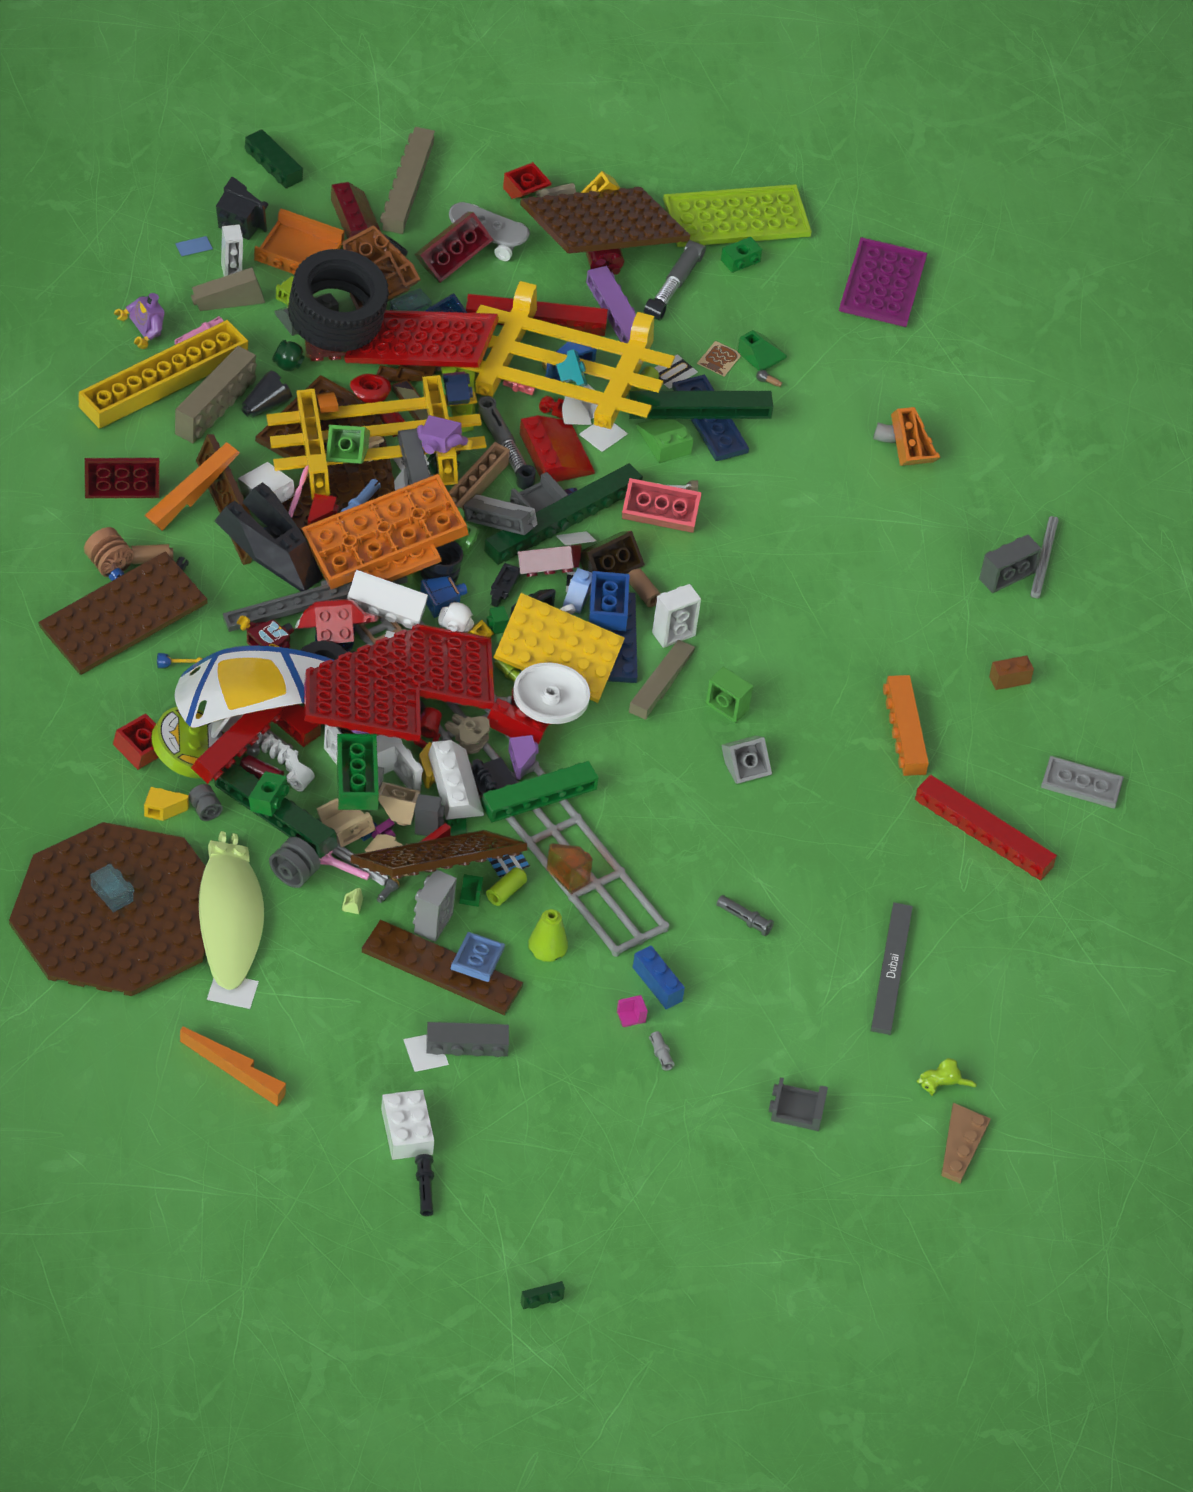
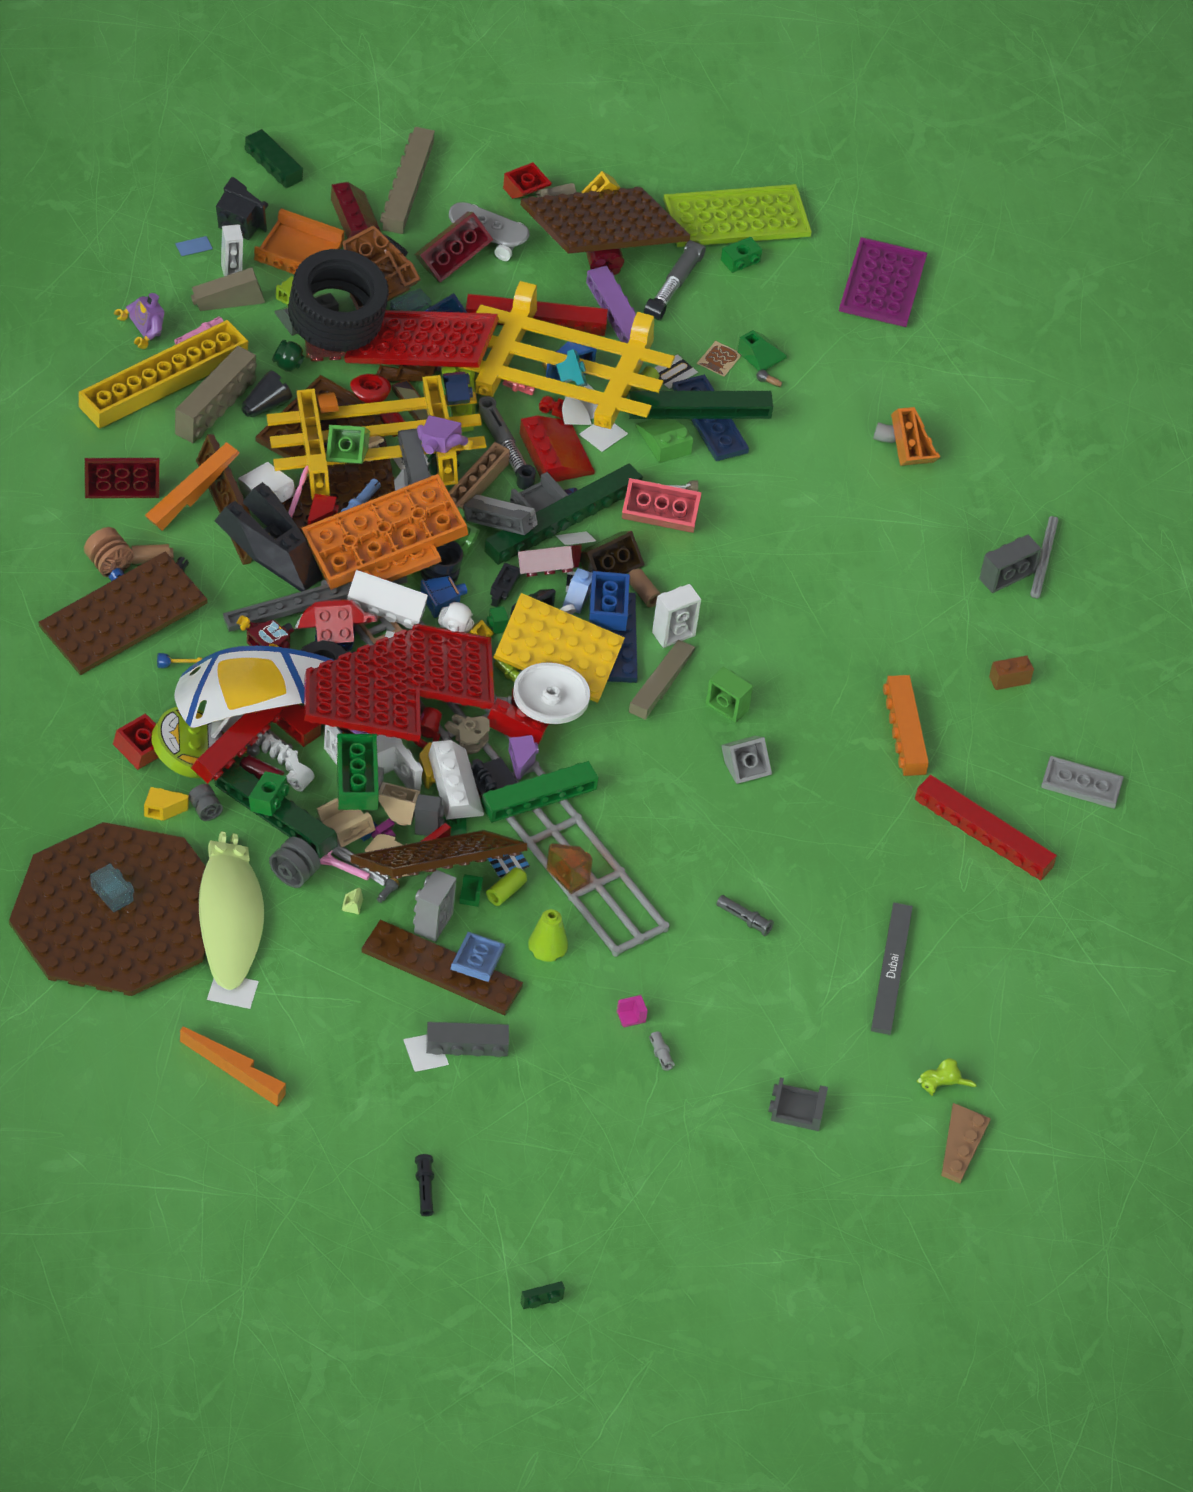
(407, 1124): white brick -> none
(658, 977): blue brick -> none

